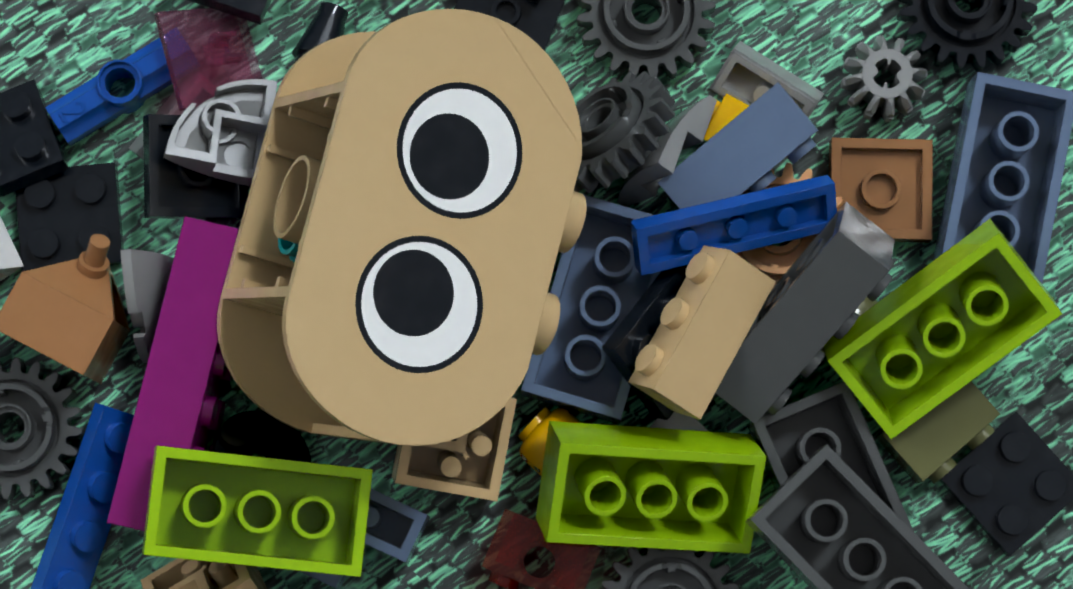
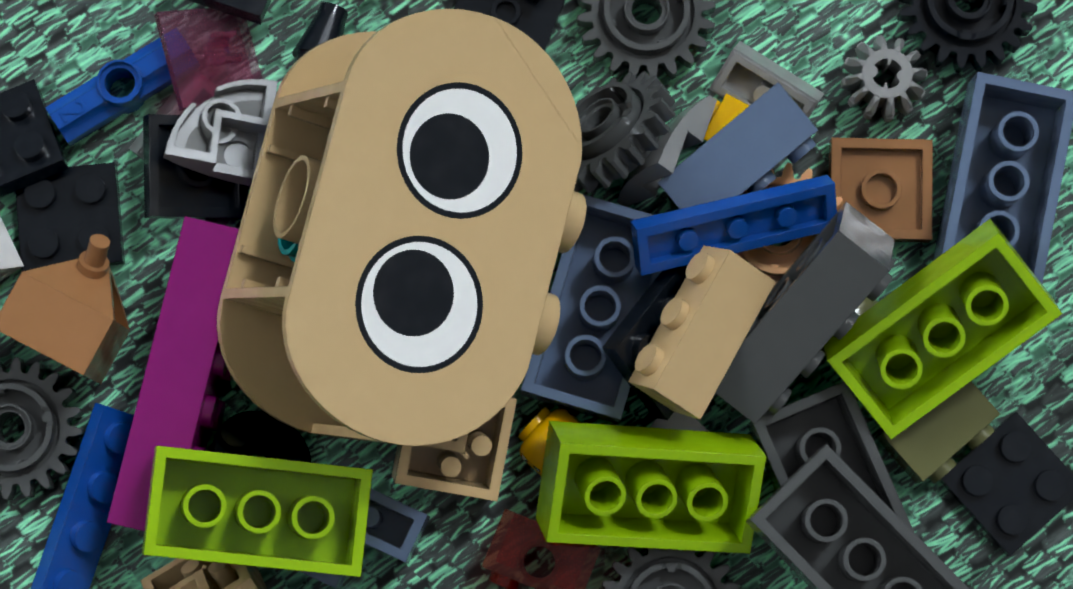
(144, 286): light grey brick -> none

